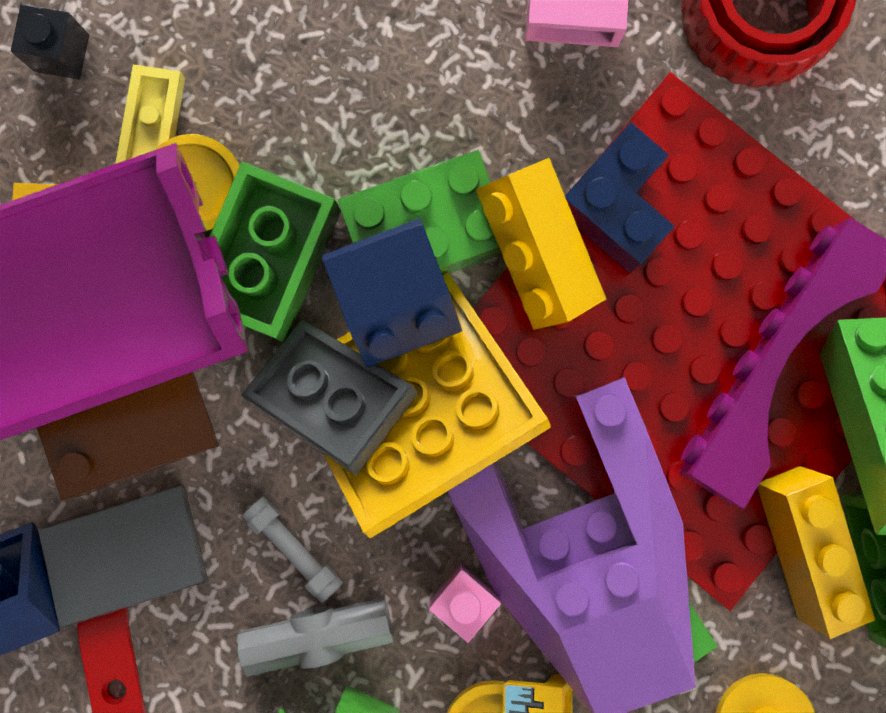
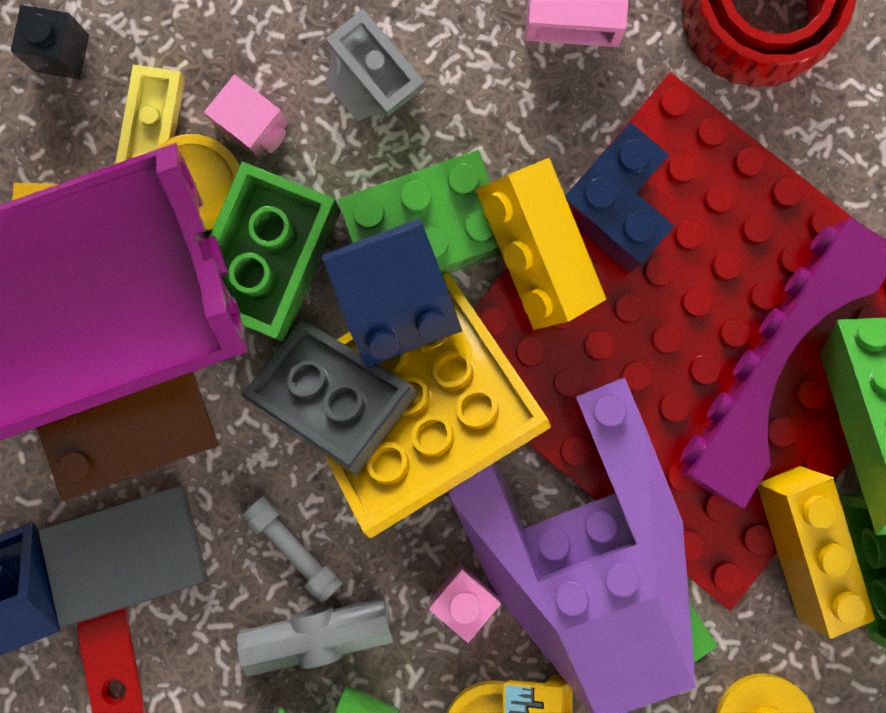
(247, 118): none -> bright pink brick
(369, 70): none -> light grey slope

